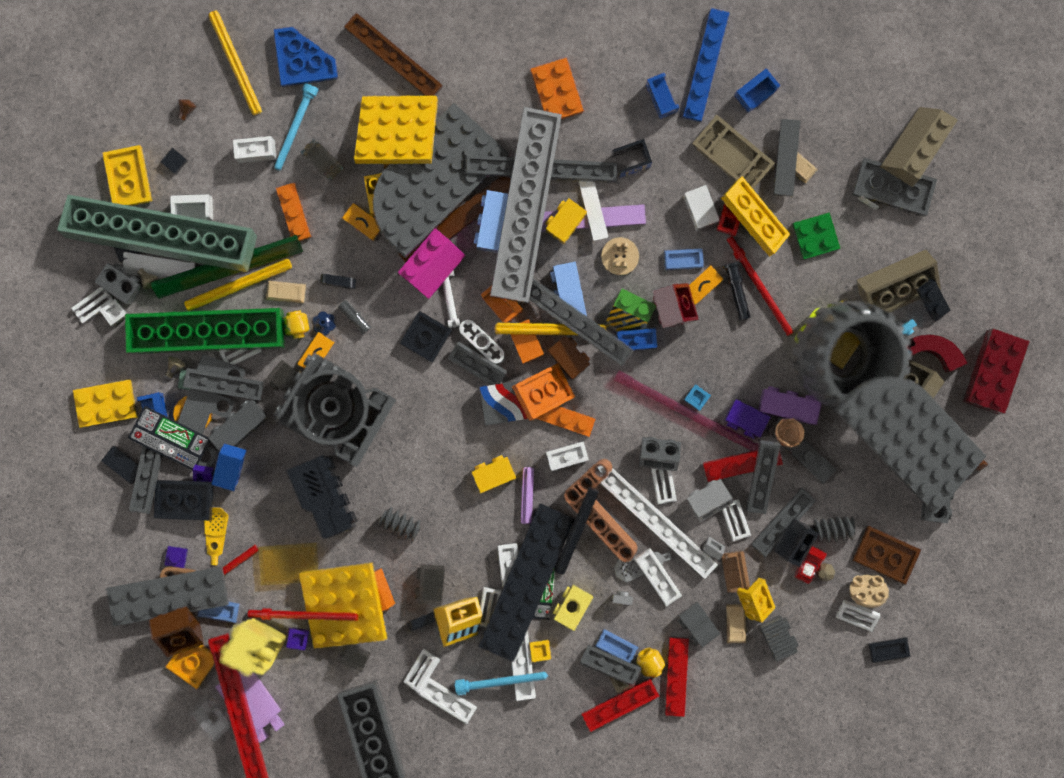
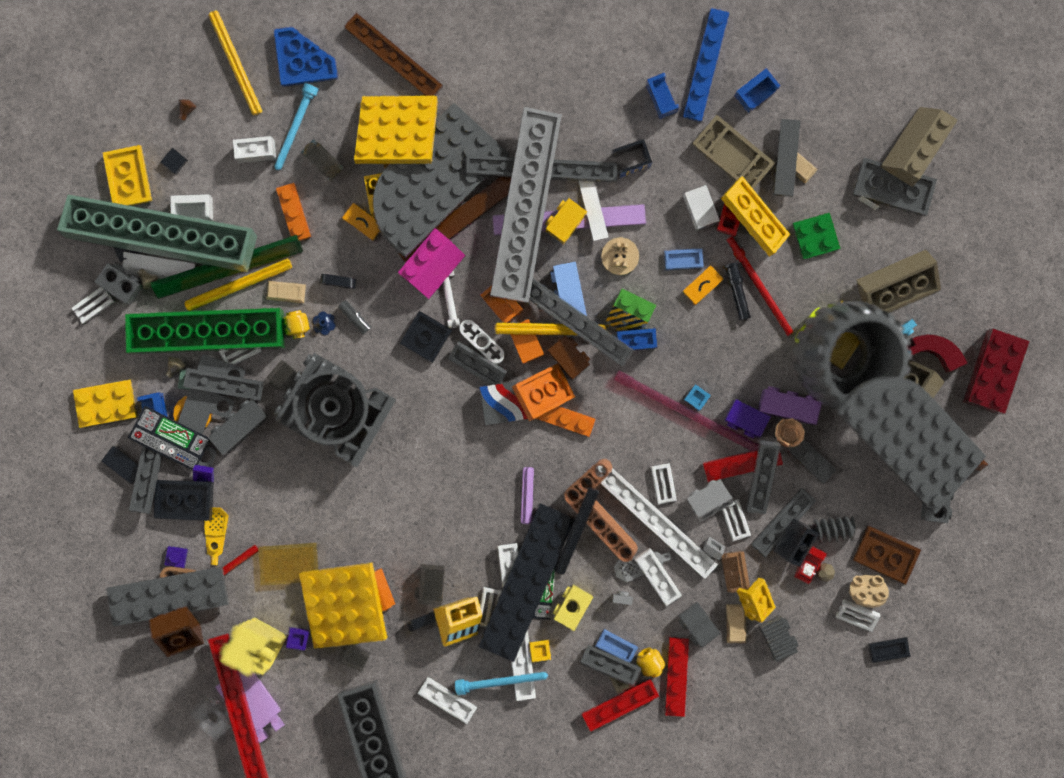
(113, 312): white plate -> none
(192, 665): light orange tile -> none
(223, 613): medium blue tile -> none
(228, 467): blue panel -> none
(268, 614): red bar -> none
(319, 345): light orange tile -> none
(321, 494): black piece -> none
(399, 524): dark grey piece -> none
(428, 671): white tile -> none
(491, 221): light blue brick -> none
(493, 474): yellow brick -> none
(557, 88): orange plate -> none
(567, 456): white panel -> none
(659, 458): dark grey brick -> none
(675, 305): brick -> none
(933, 300): black plate -> none

